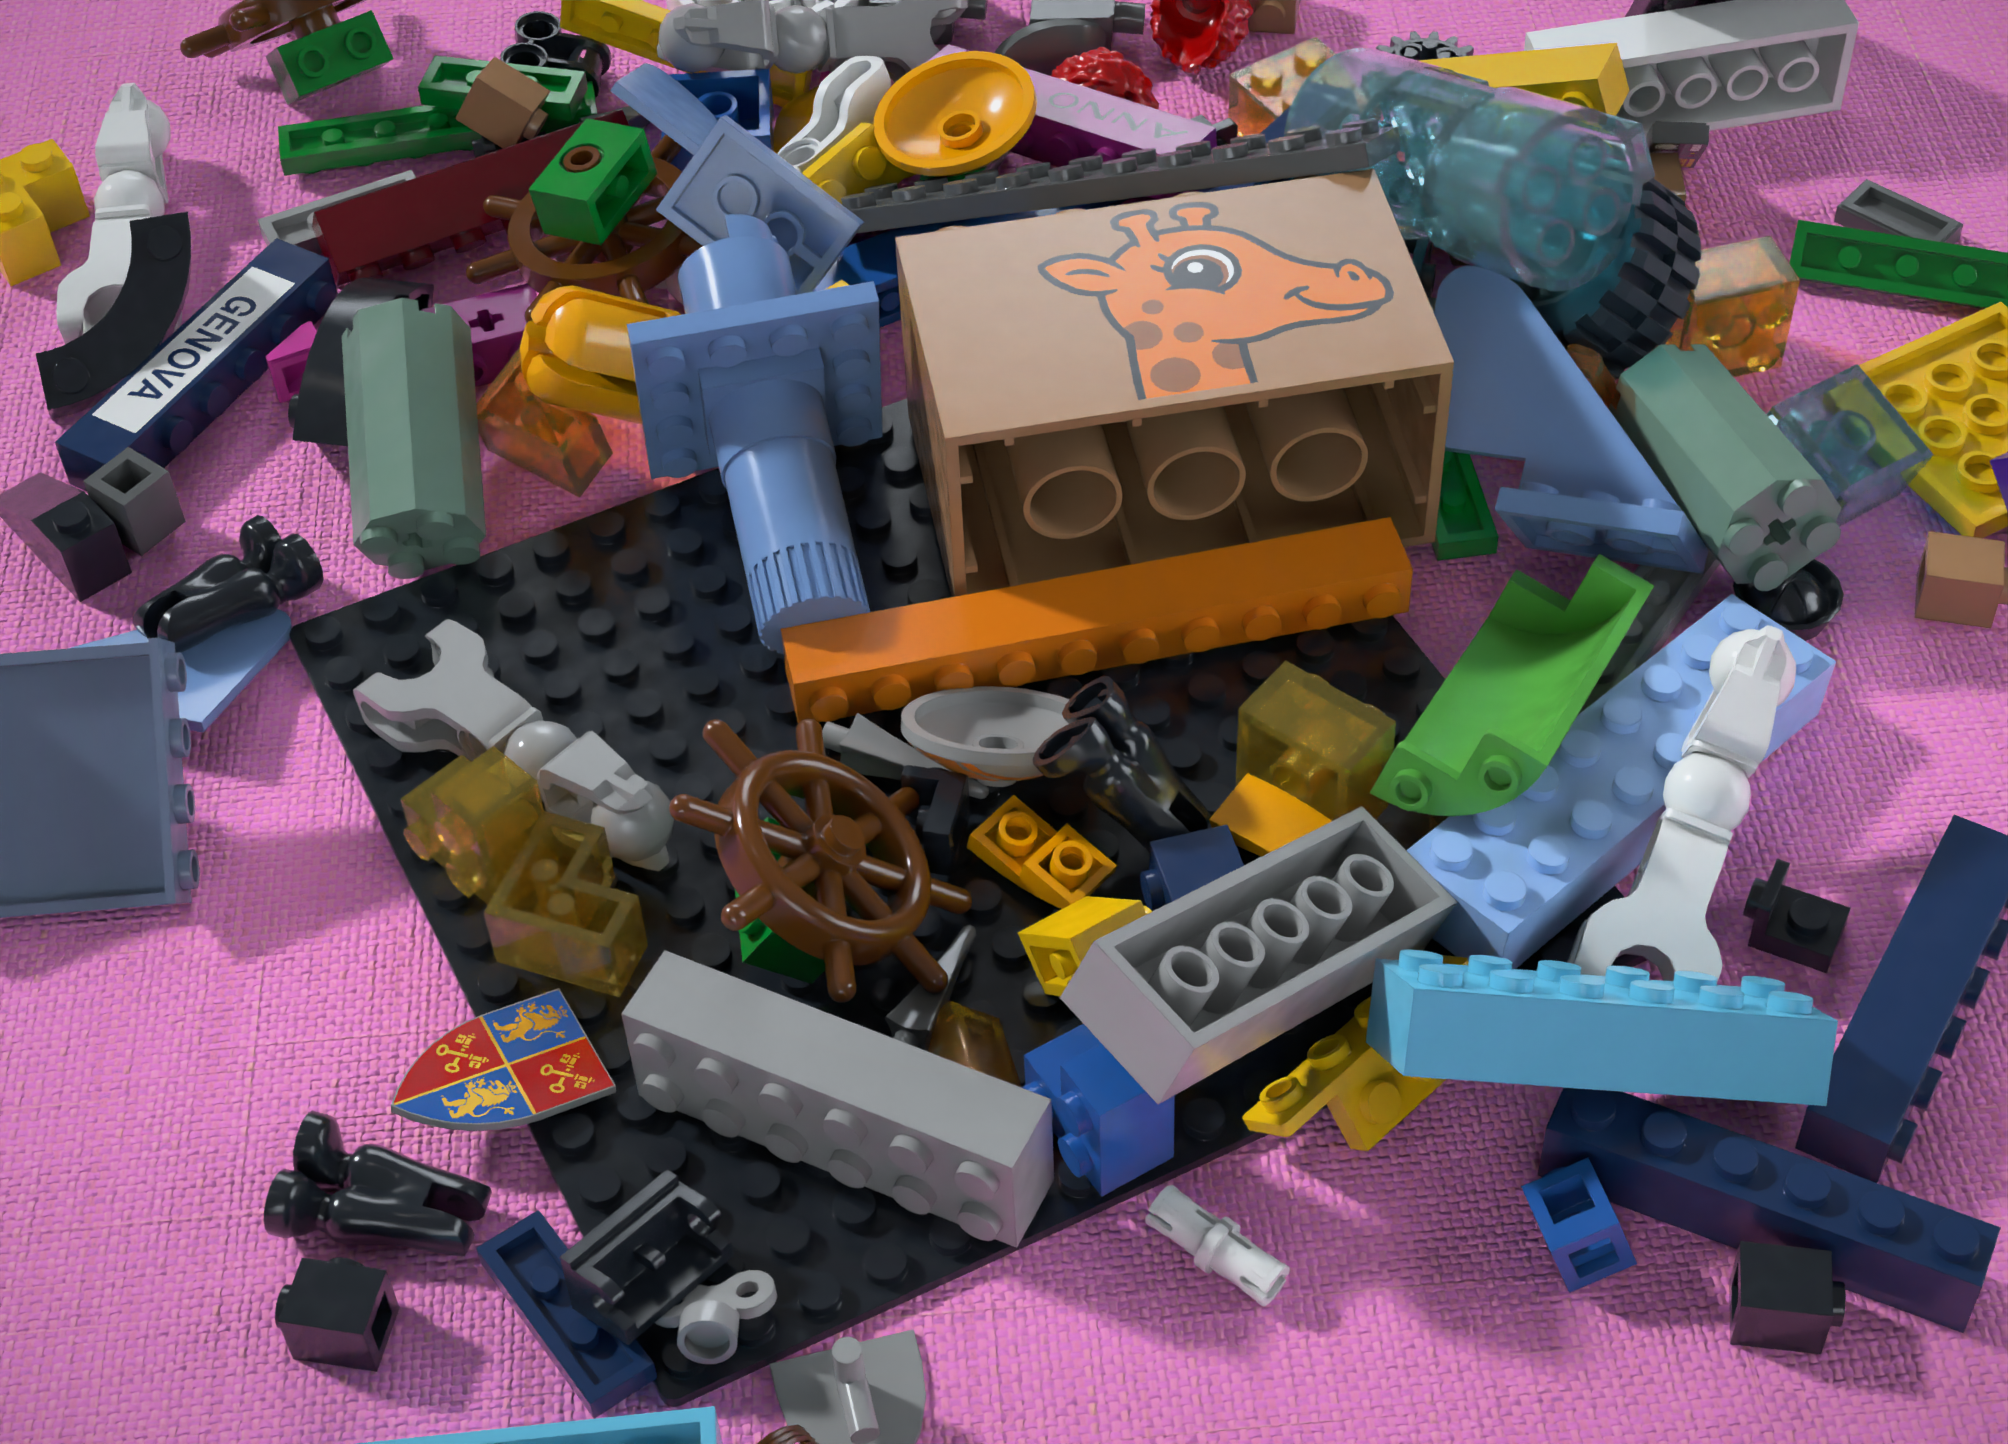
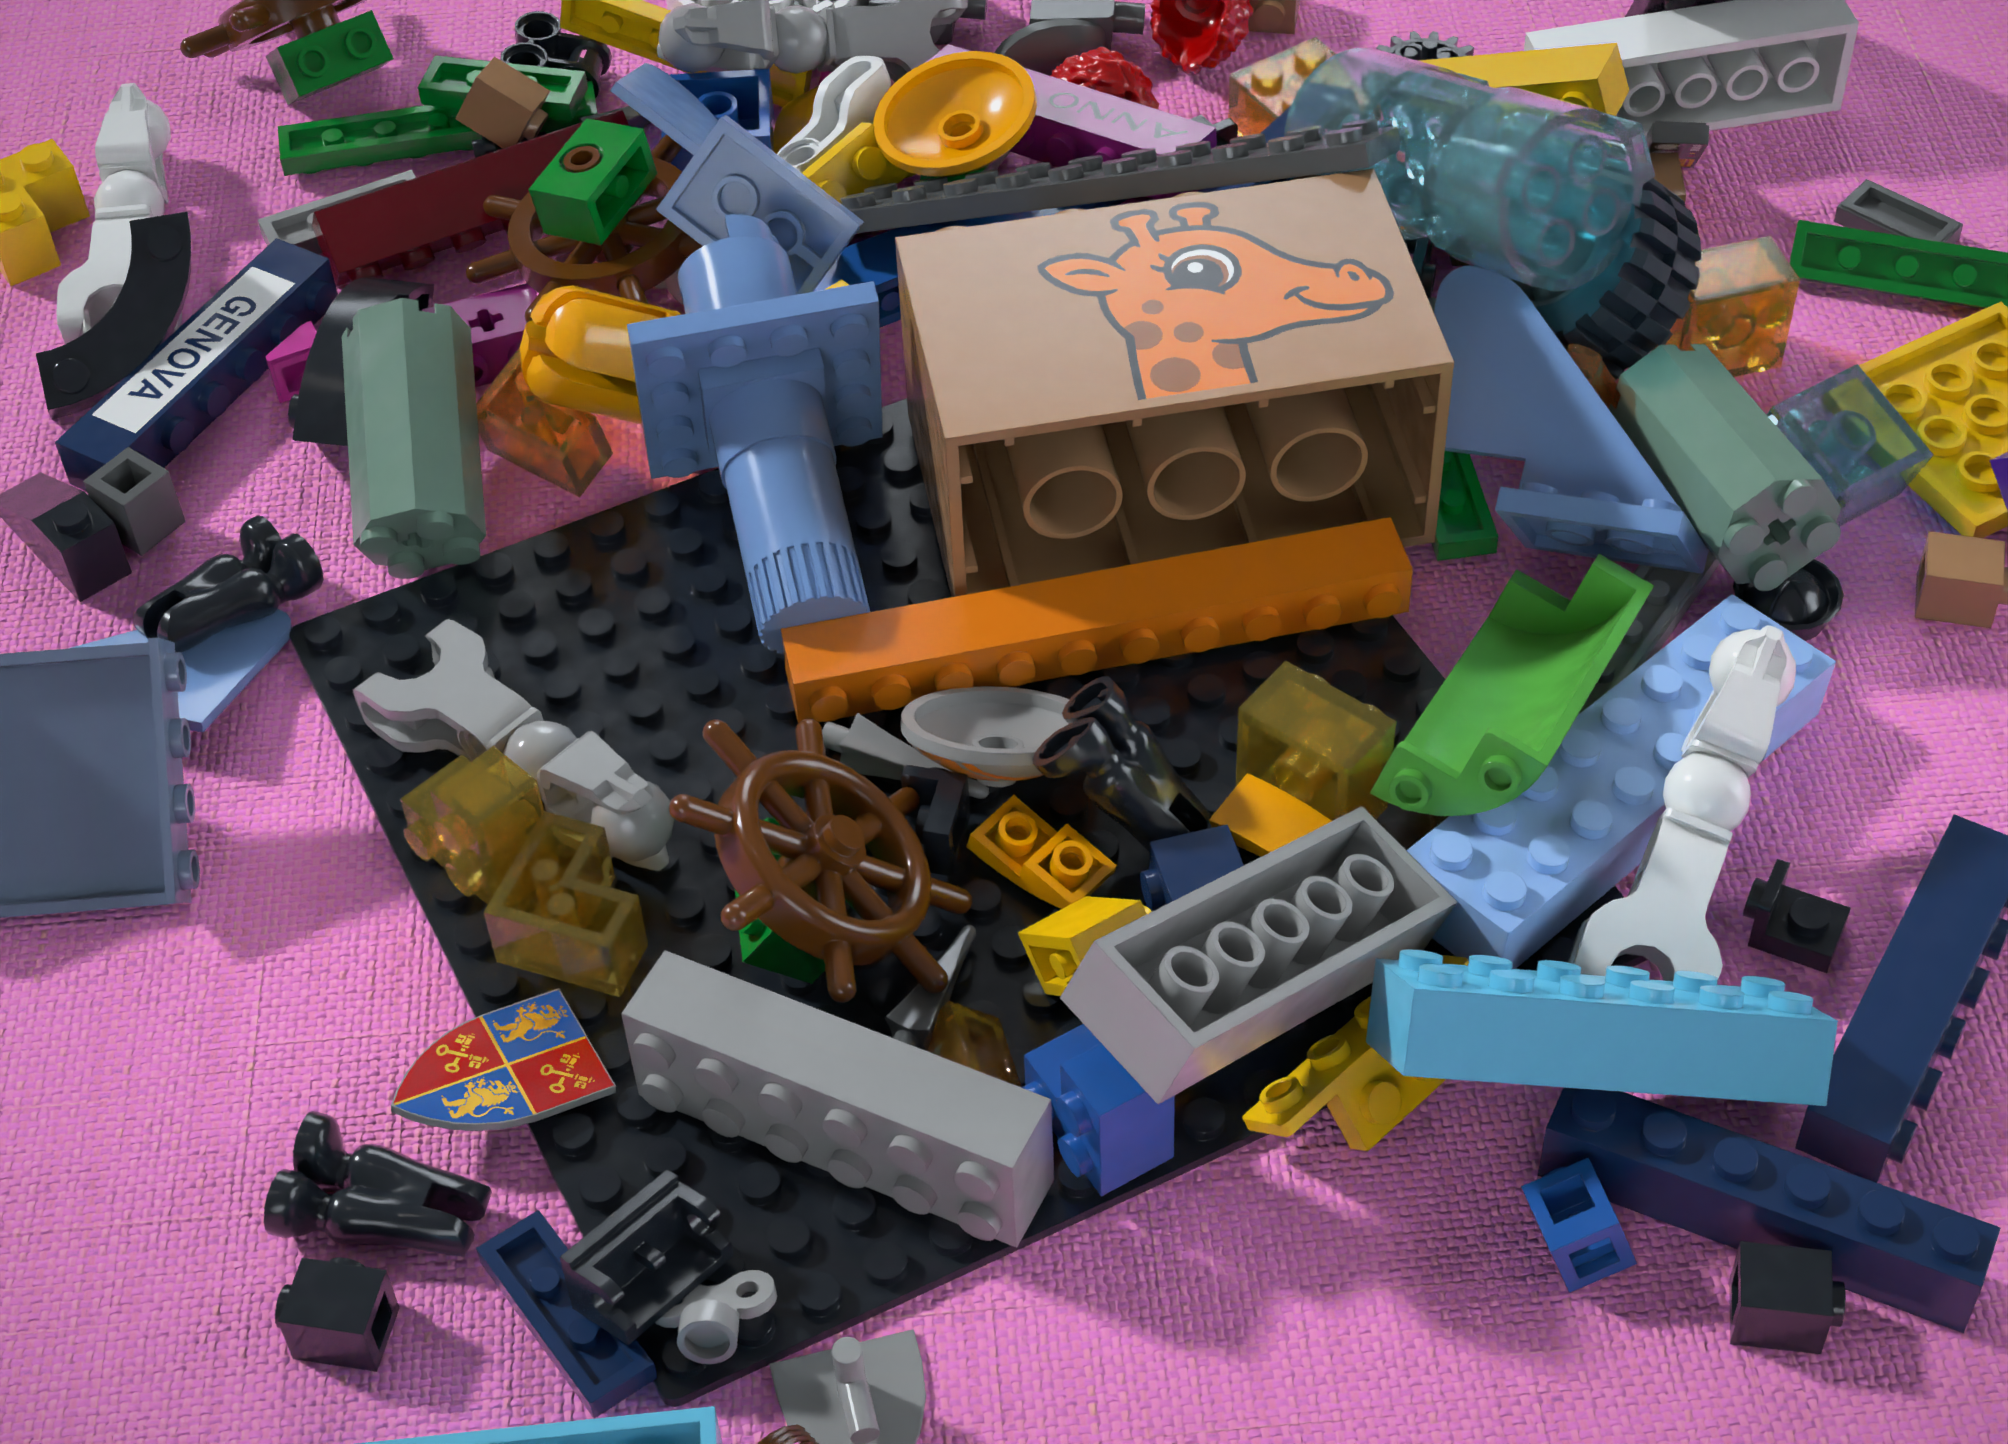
(1217, 1245): white pin -> none

